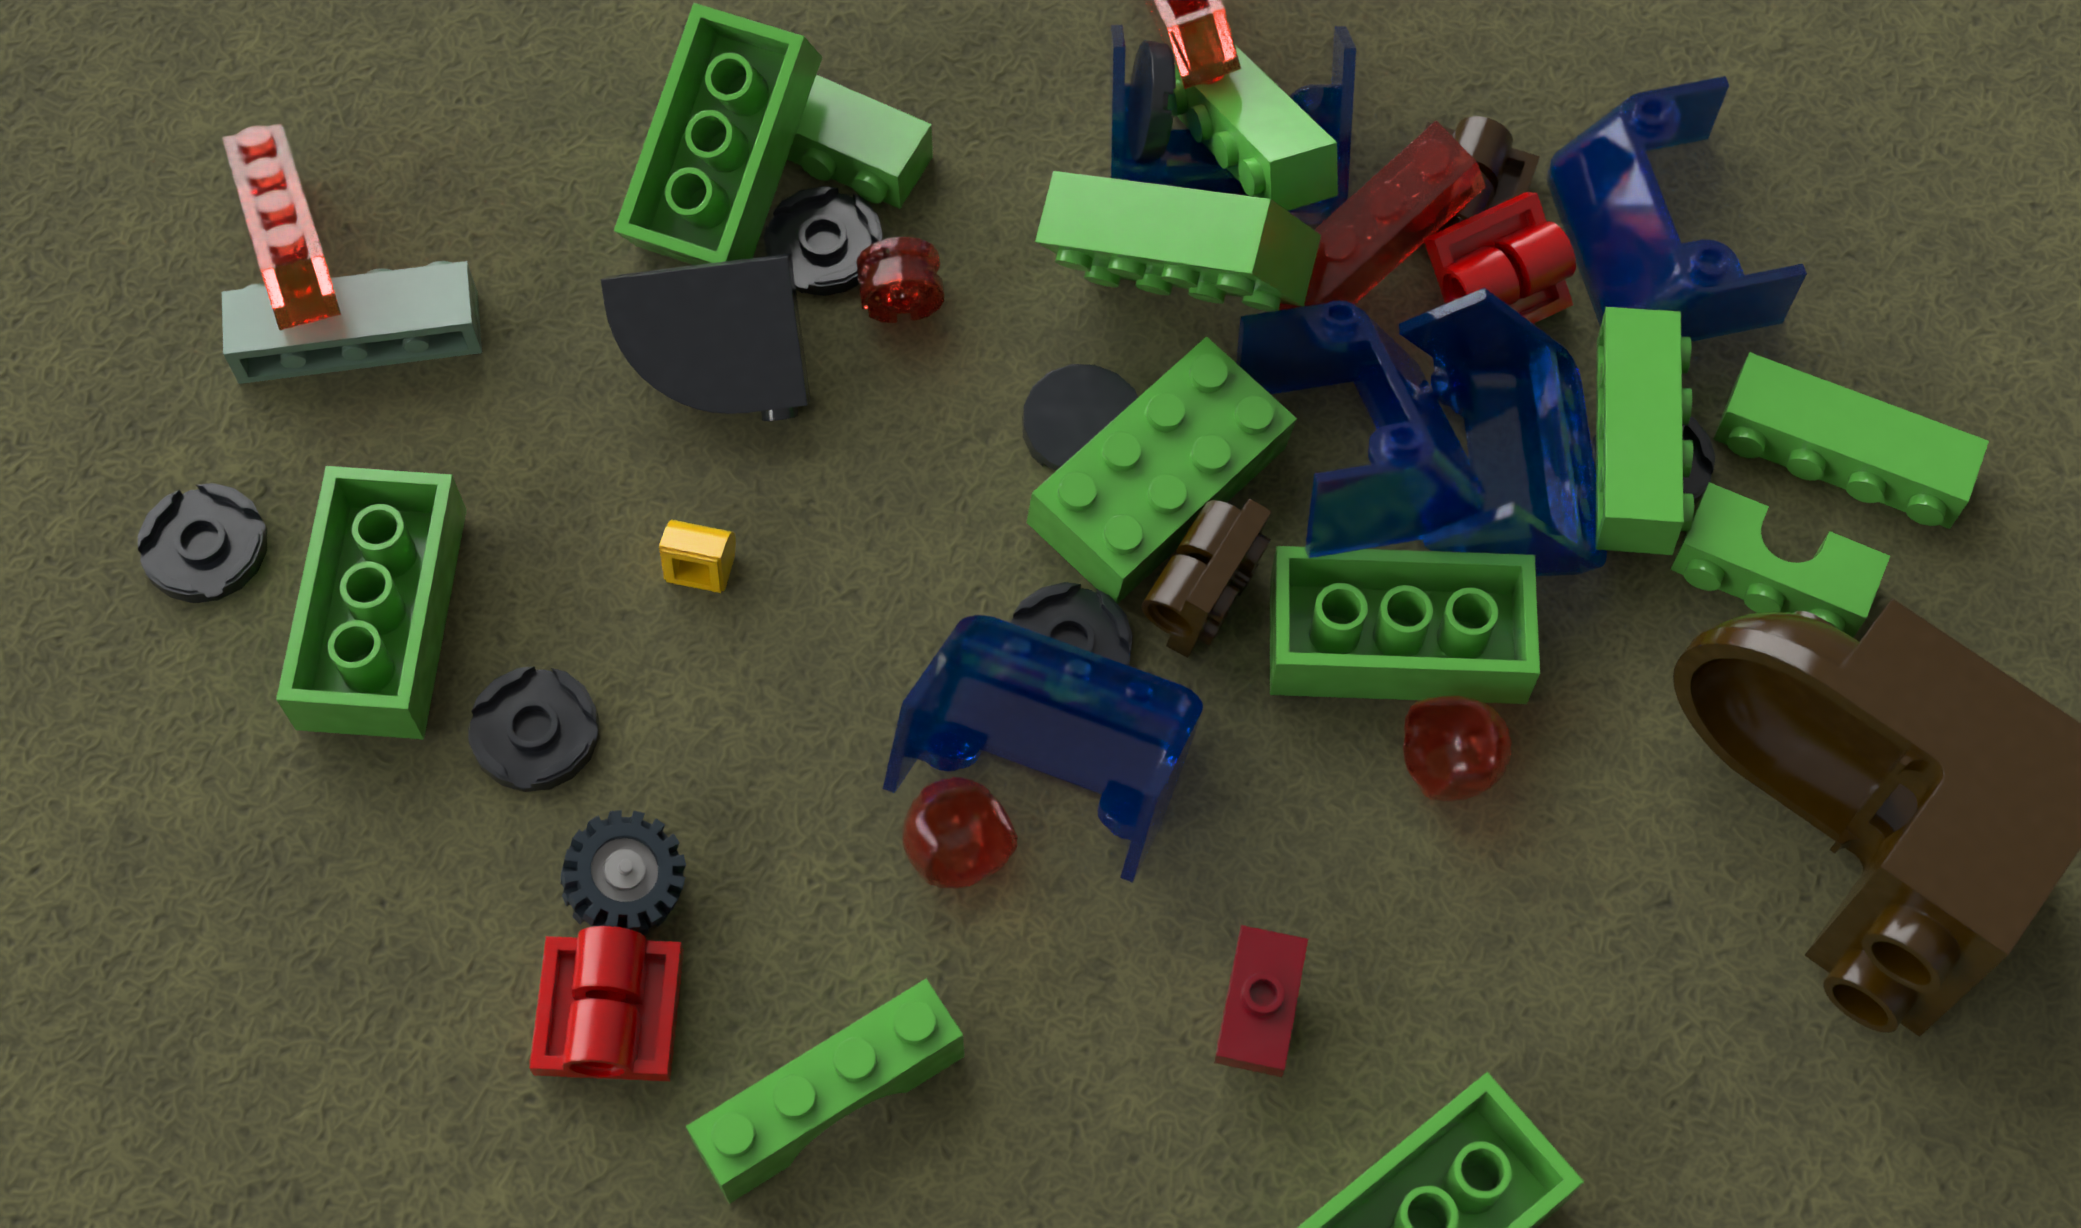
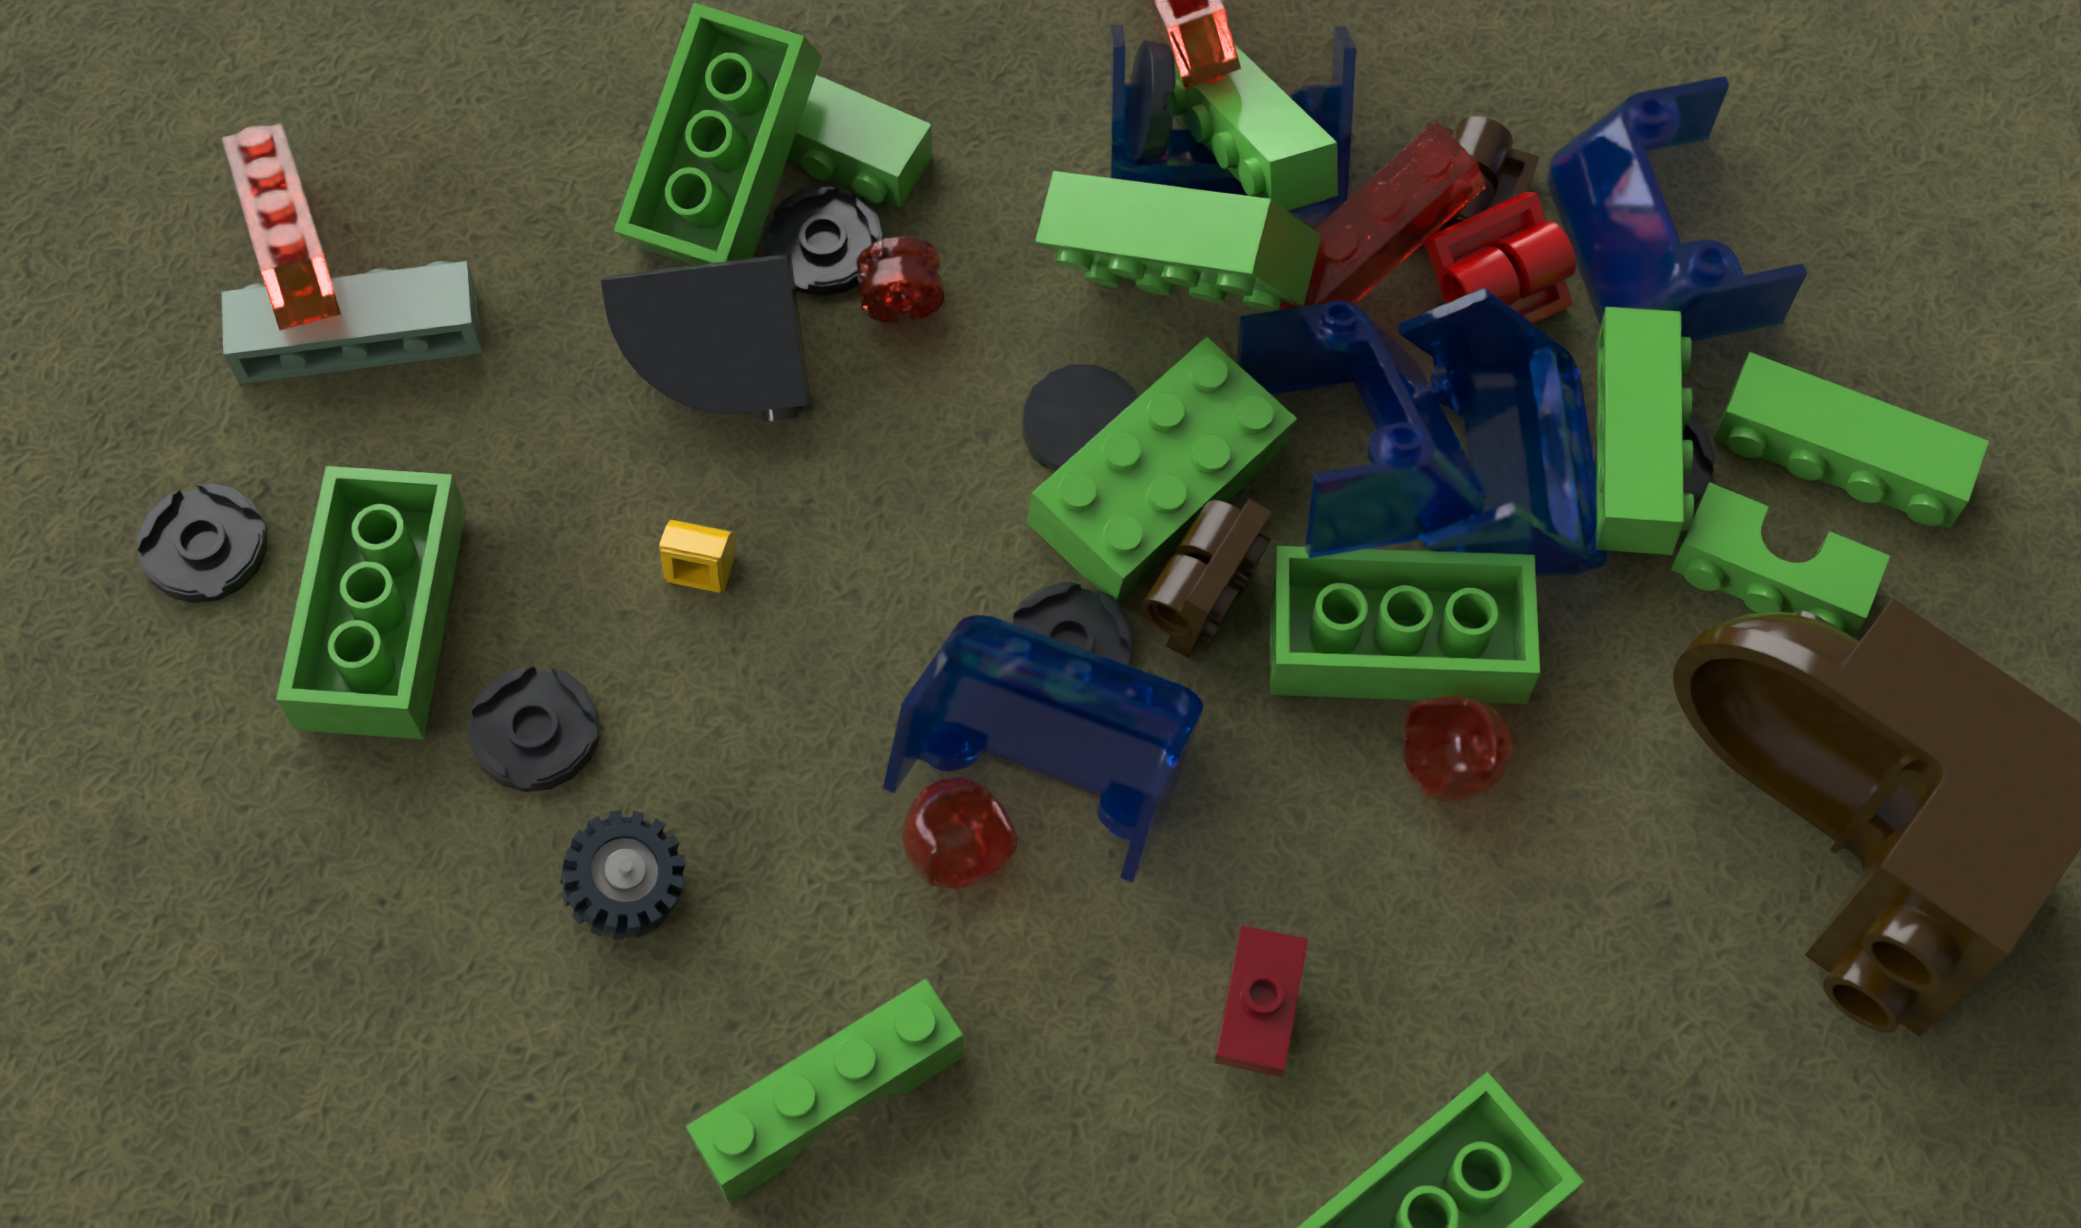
(607, 1006): red plate -> none

